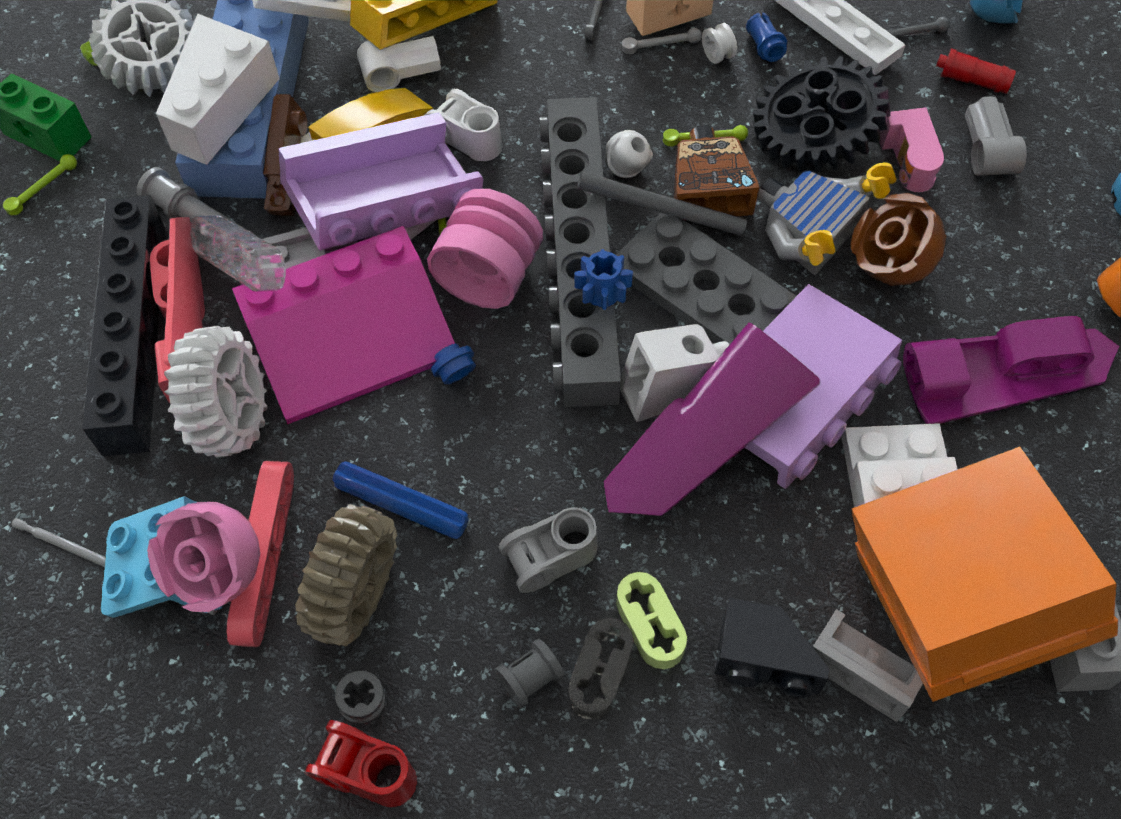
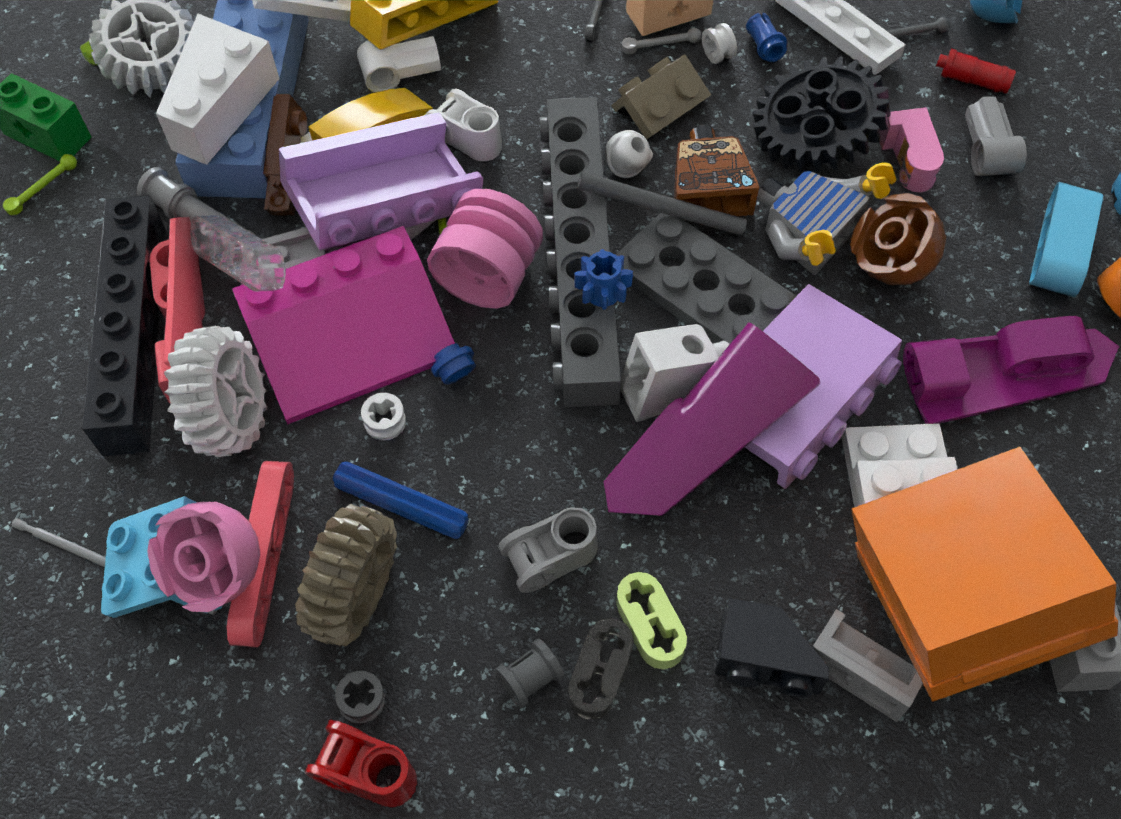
(386, 428): none -> white bush
(663, 96): none -> dark tan bracket
(672, 137): lime hinge -> none
(1066, 239): none -> medium azure beam

